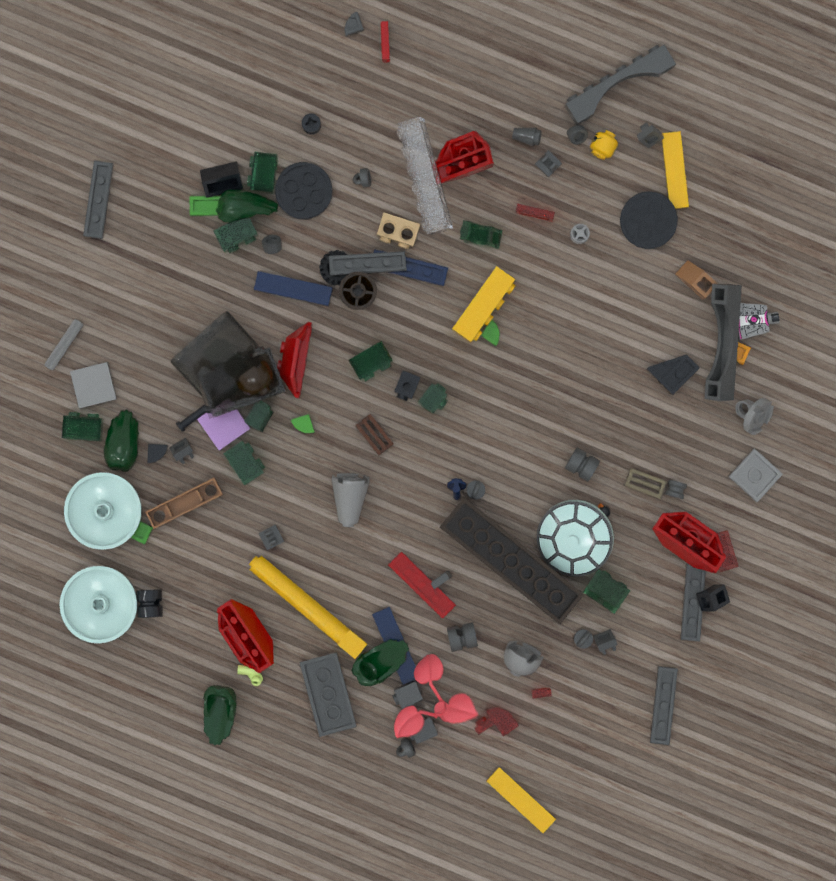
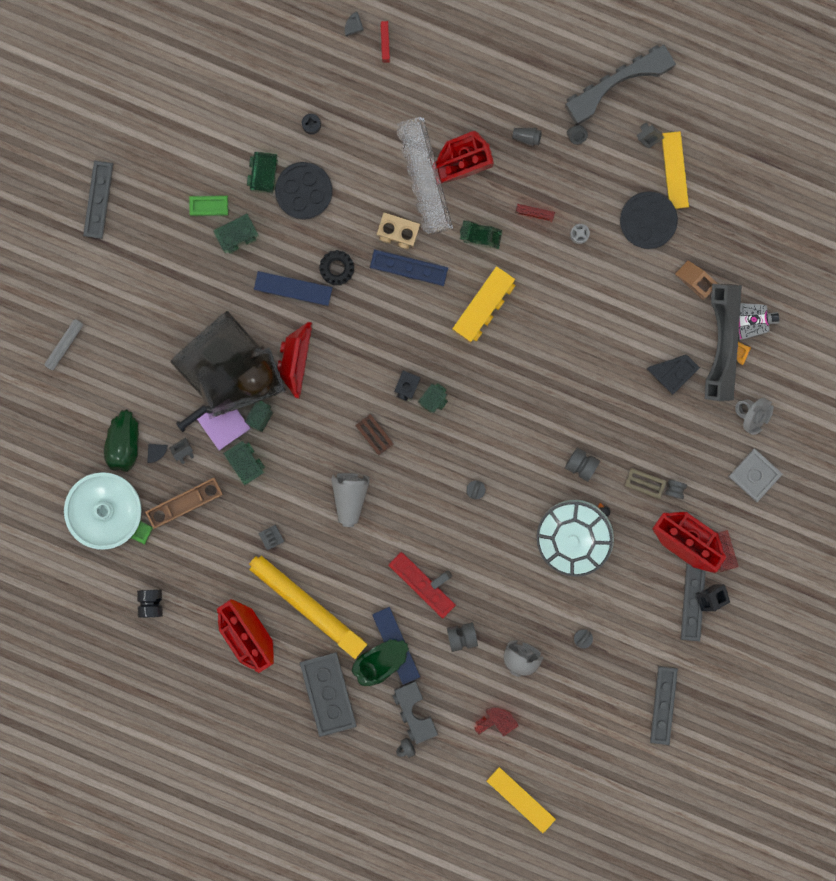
(82, 428): clear green brick -> none
(93, 385): light grey tile -> none
(98, 604): light aqua dish -> none
(219, 712): dark green hair -> none
(221, 178): black brick -> none
(243, 204): dark green hair -> none
(254, 676): yellowish green arm -> none
(272, 244): dark grey tile -> none
(303, 424): bright green tile -> none
(358, 290): dark brown cylinder -> none
(365, 178): dark grey tile -> none
(367, 263): dark grey tile -> none
(370, 361): clear green brick -> none
(456, 485): dark blue plate -> none
(459, 710): coral plant -> none
(491, 333): bright green tile -> none
(511, 561): dark brown brick -> none
(539, 693): clear red tile -> none
(548, 163): dark grey tile -> none
(604, 145): yellow head -> none
(605, 641): dark grey tile -> none
(606, 591): clear green brick -> none

